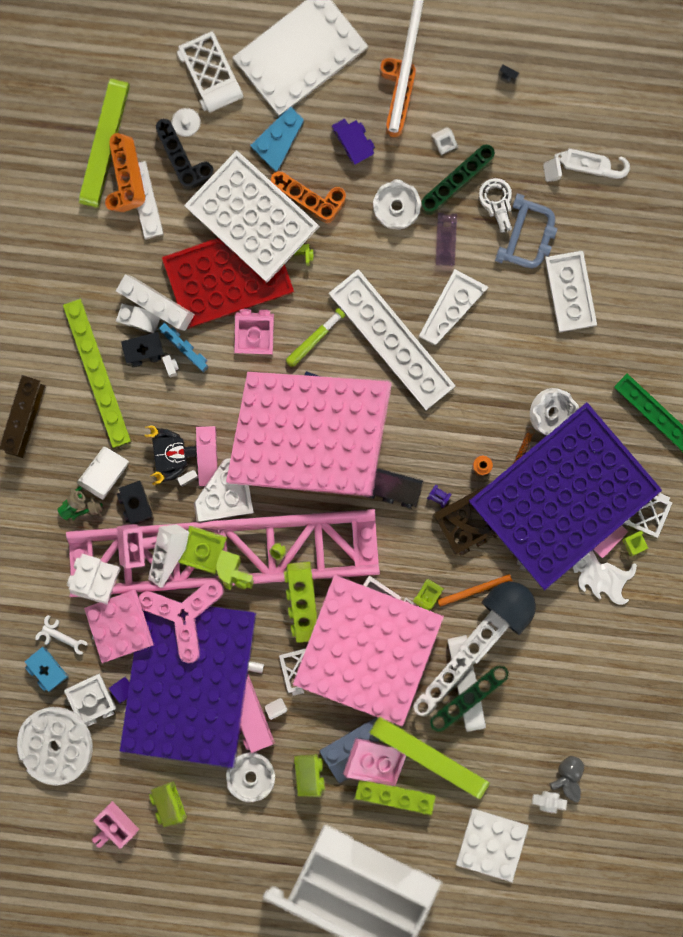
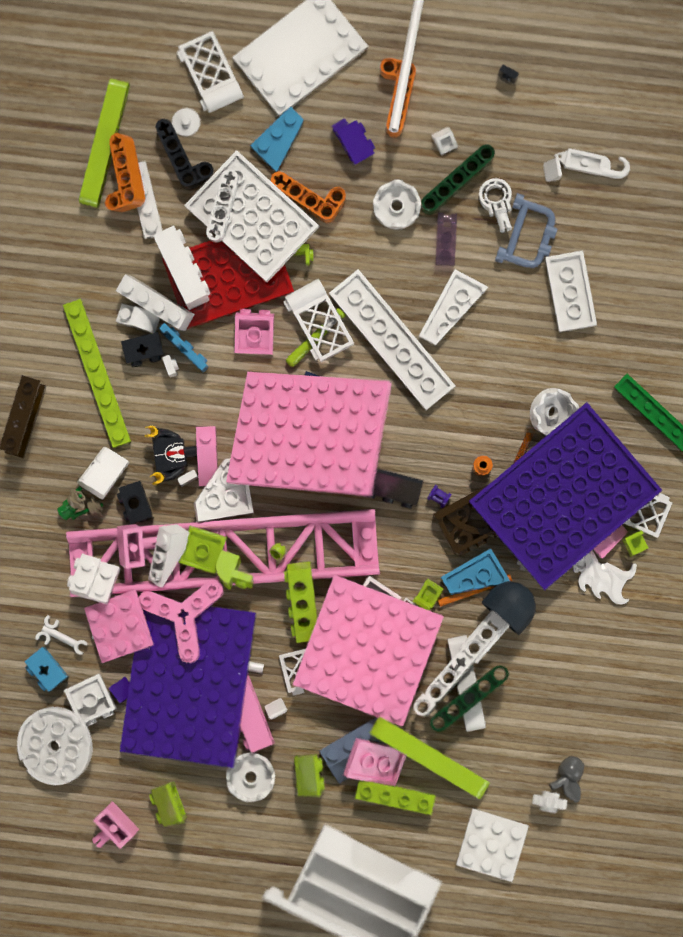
(183, 271): none -> white brick
(222, 205): none -> white beam
(307, 298): none -> white piece
(476, 574): none -> dark azure wing

